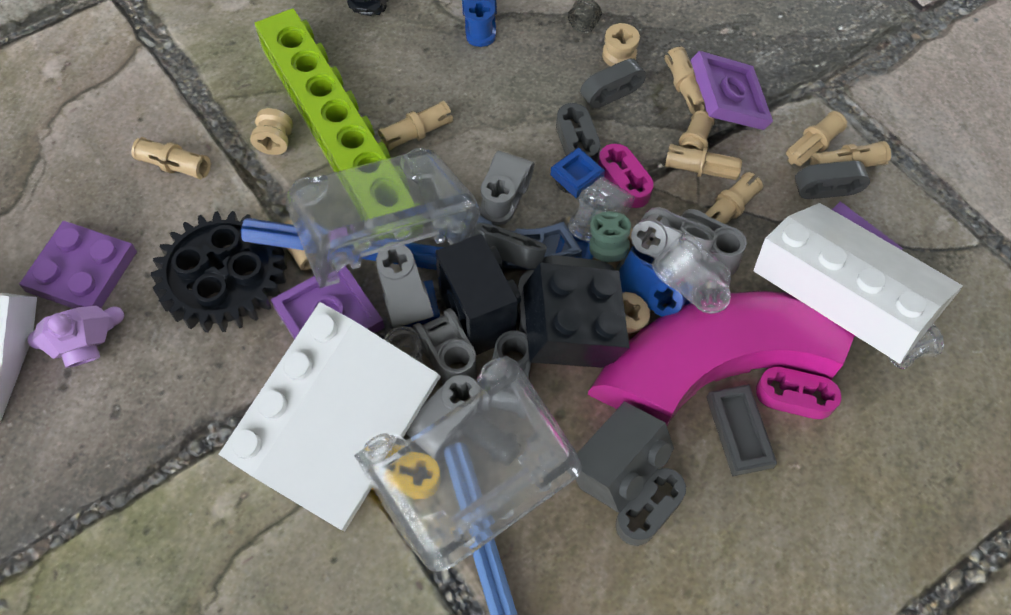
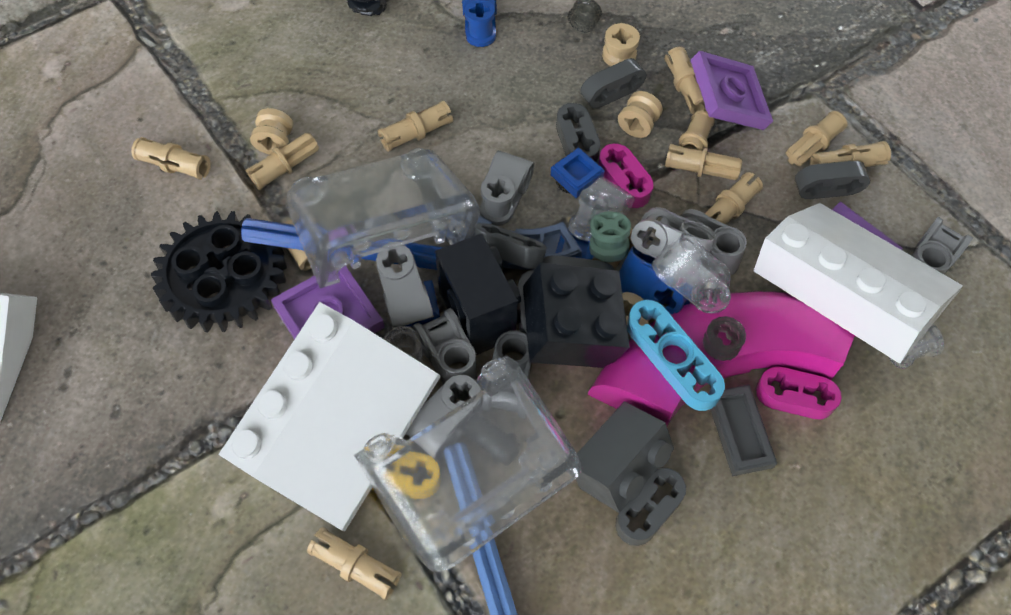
(75, 333): lavender rock -> none
(78, 267): medium lavender plate -> none
(282, 160): none -> tan axle
(319, 92): lime brick -> none
(354, 563): none -> tan pin
(640, 114): none -> tan wheel
(676, 336): none -> medium azure beam
(714, 344): none -> clear smoke bush
(941, 246): none -> light grey piece

